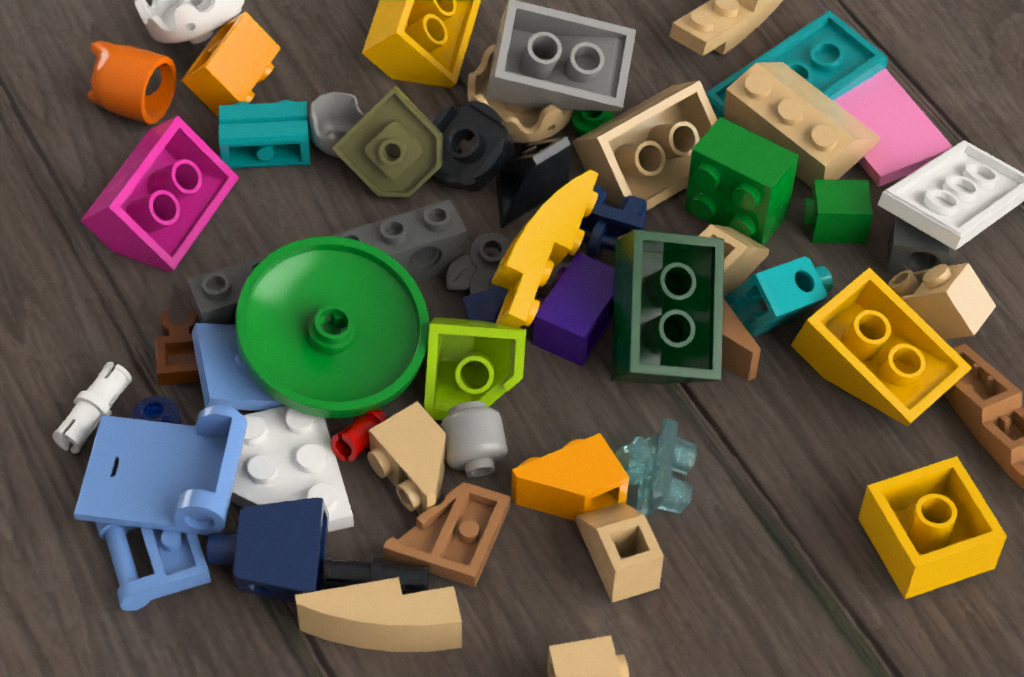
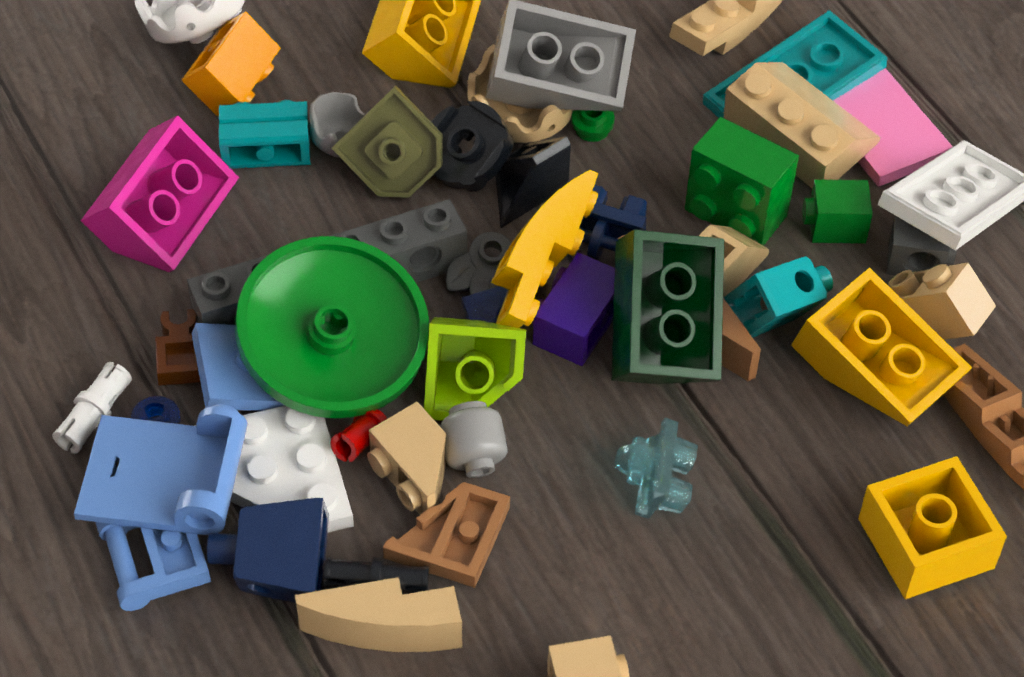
(122, 79): orange piece -> none
(571, 479): light orange slope -> none
(622, 550): tan slope -> none
(649, 145): tan slope -> none

